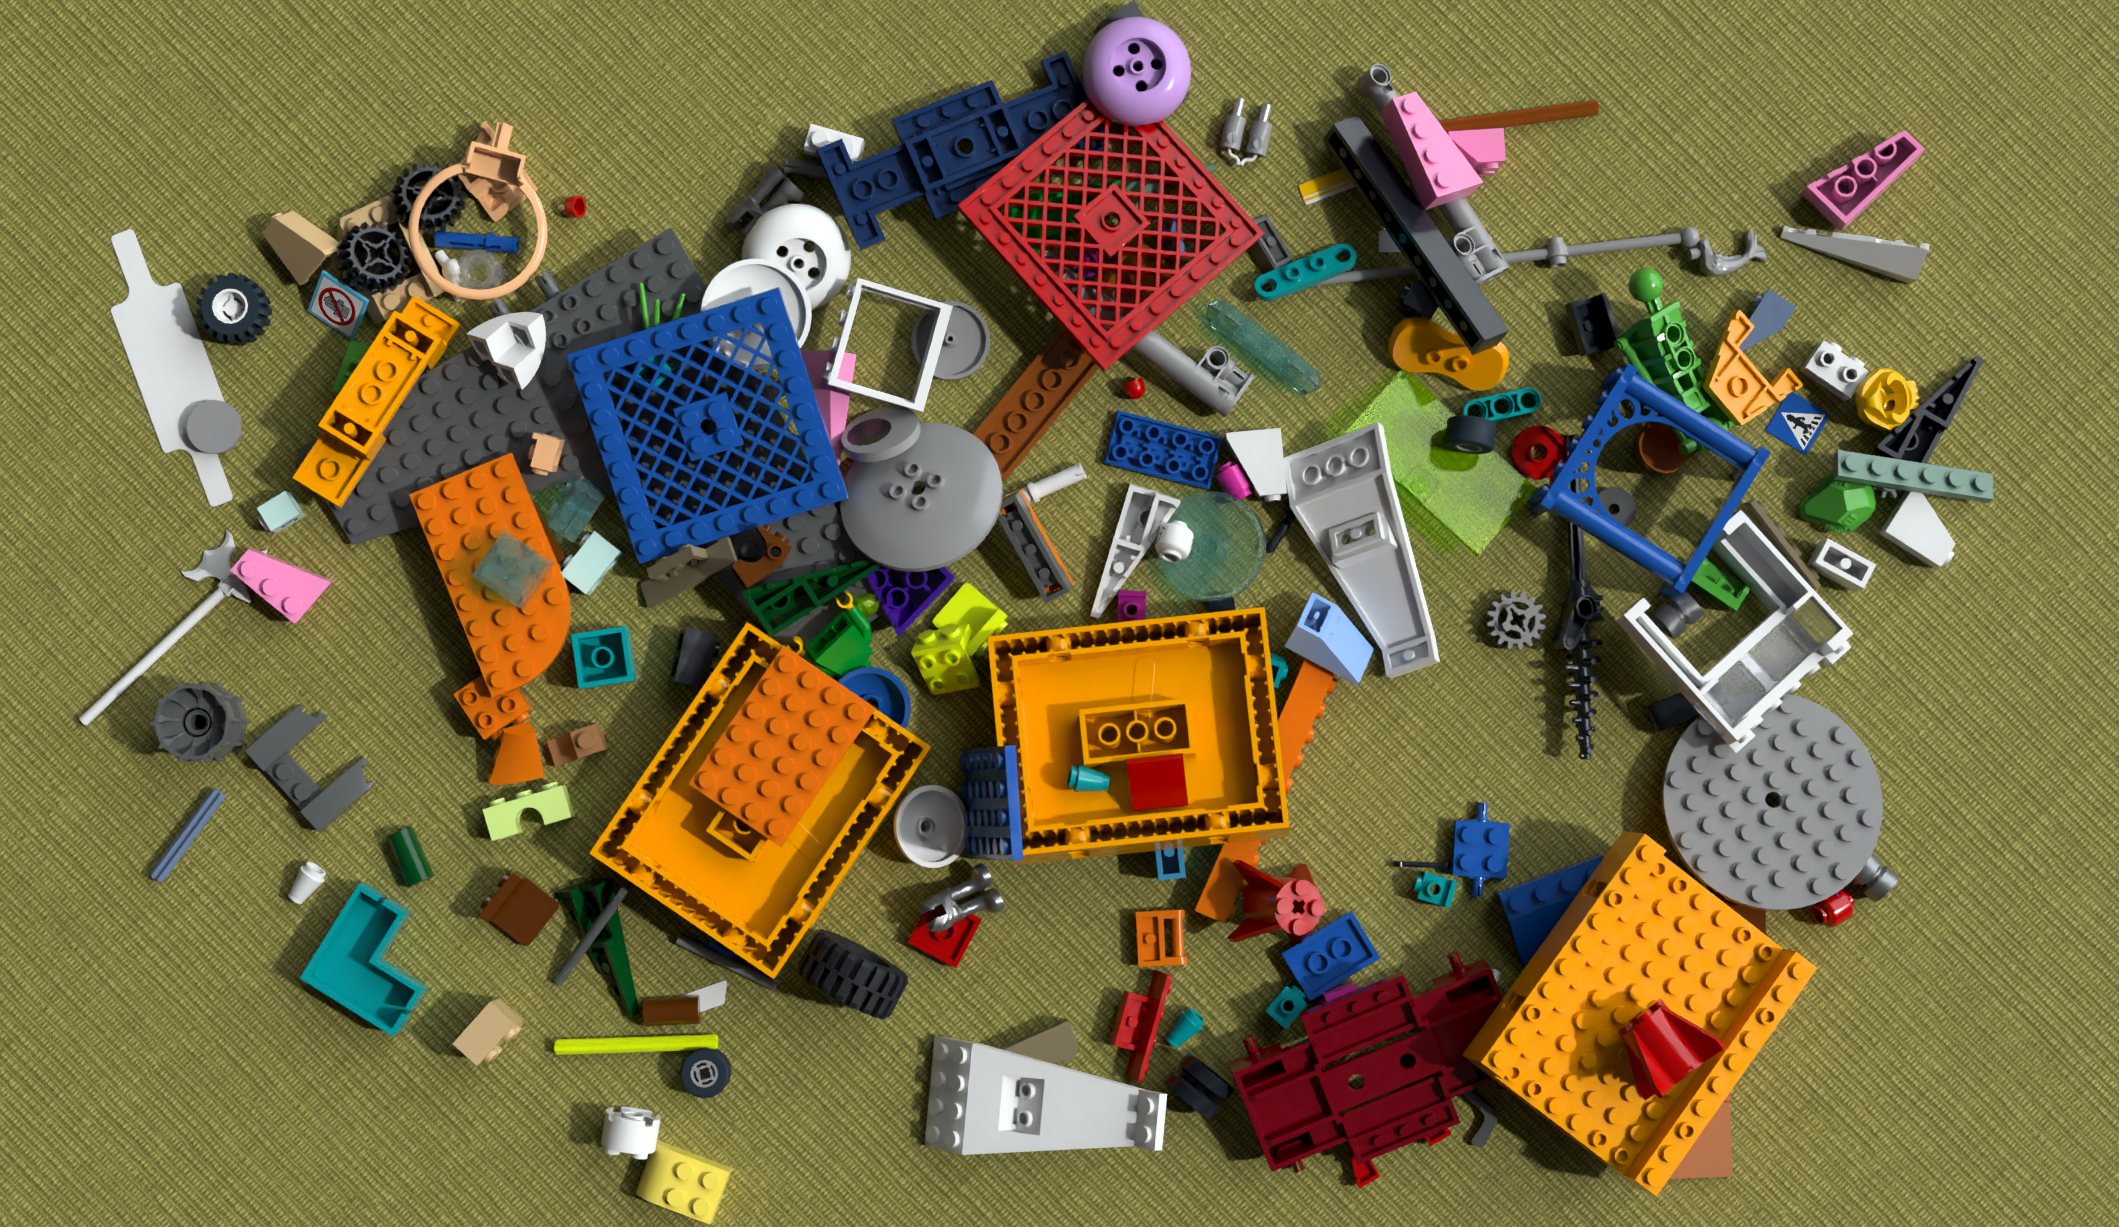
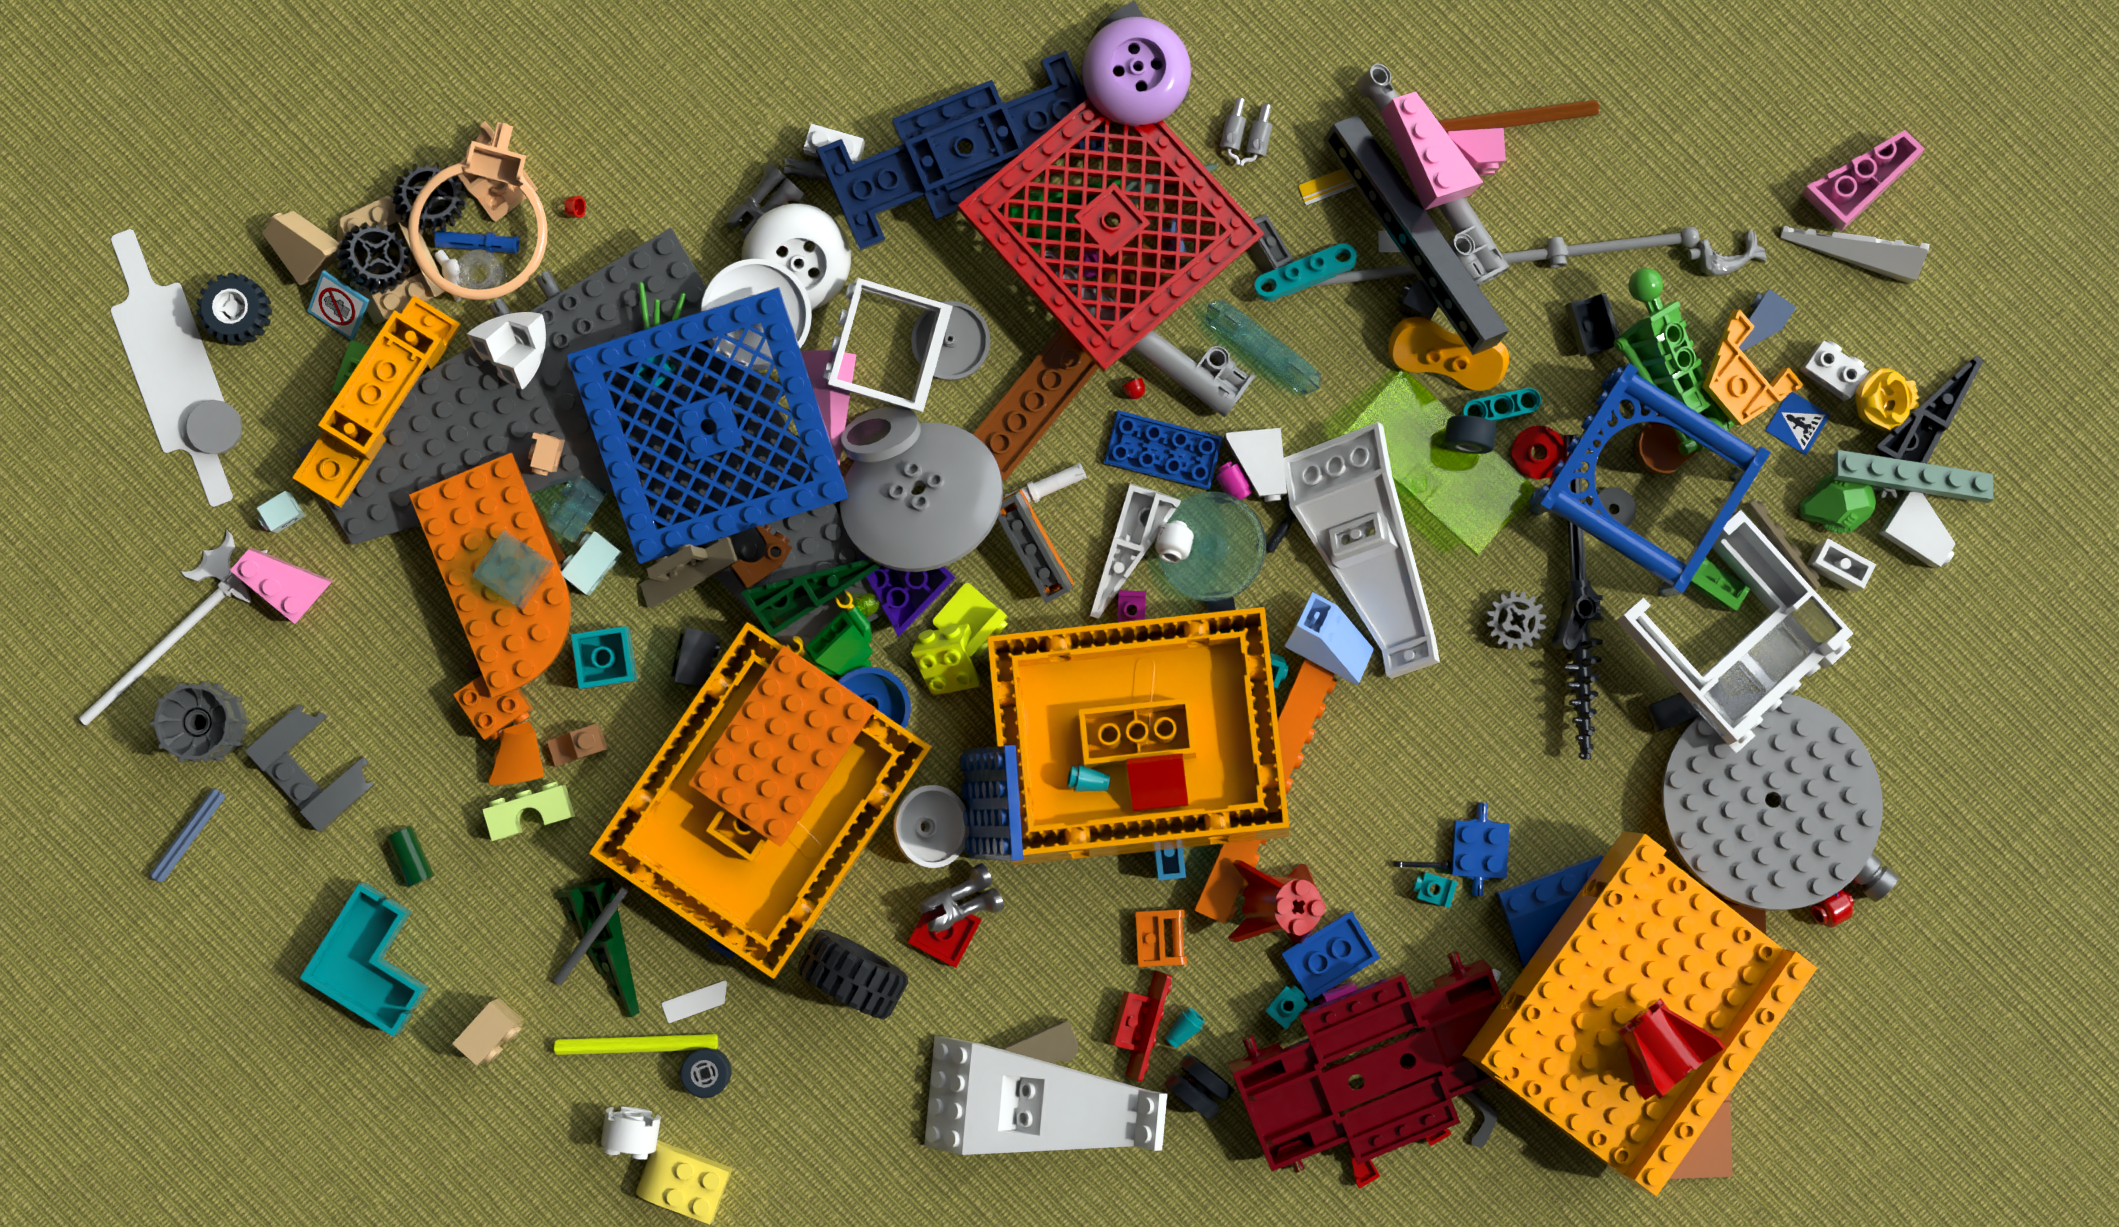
(306, 882): white cone -> none
(519, 908): reddish brown bracket -> none
(671, 1011): reddish brown brick -> none
(726, 962): light grey bar -> none
(1673, 617): flat silver wheel -> none

